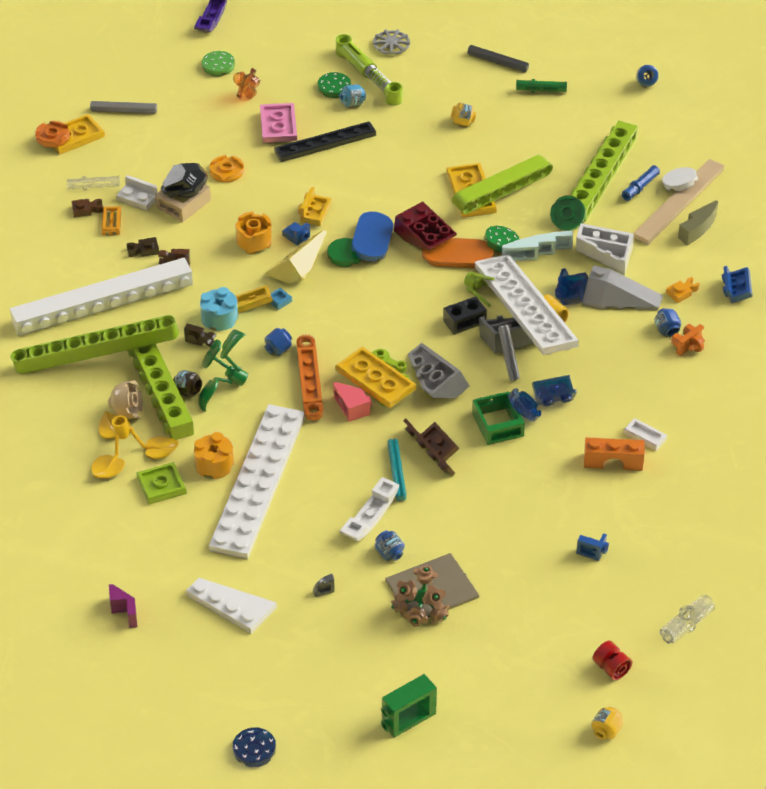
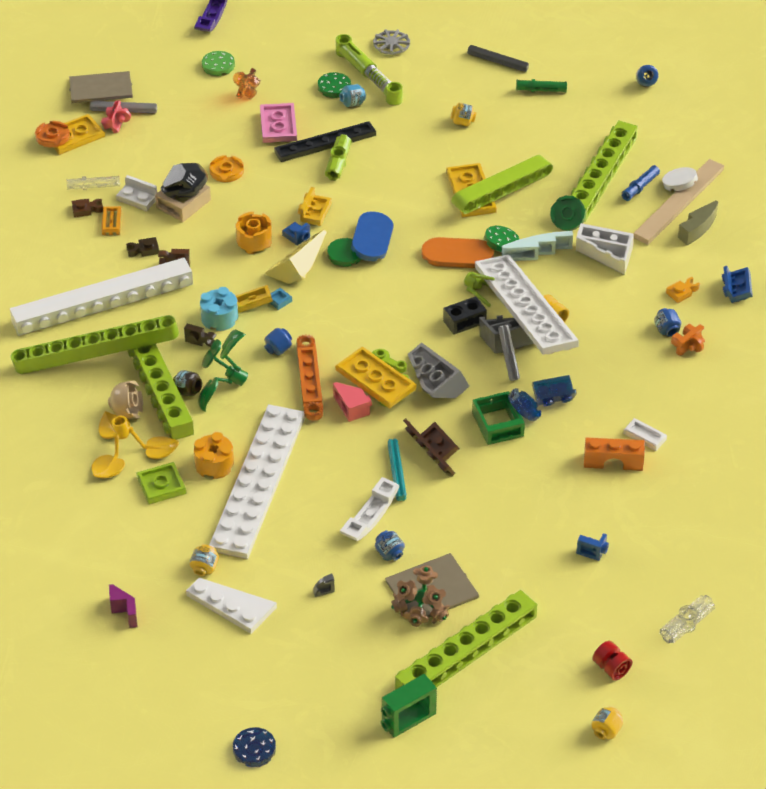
(100, 87): none -> dark tan piece
(115, 117): none -> coral hips
(204, 560): none -> head
(338, 157): none -> lime piece
(422, 227): dark red slope -> none
(472, 641): none -> lime brick
(571, 287): clear blue bracket -> none
(612, 289): light grey wedge -> none

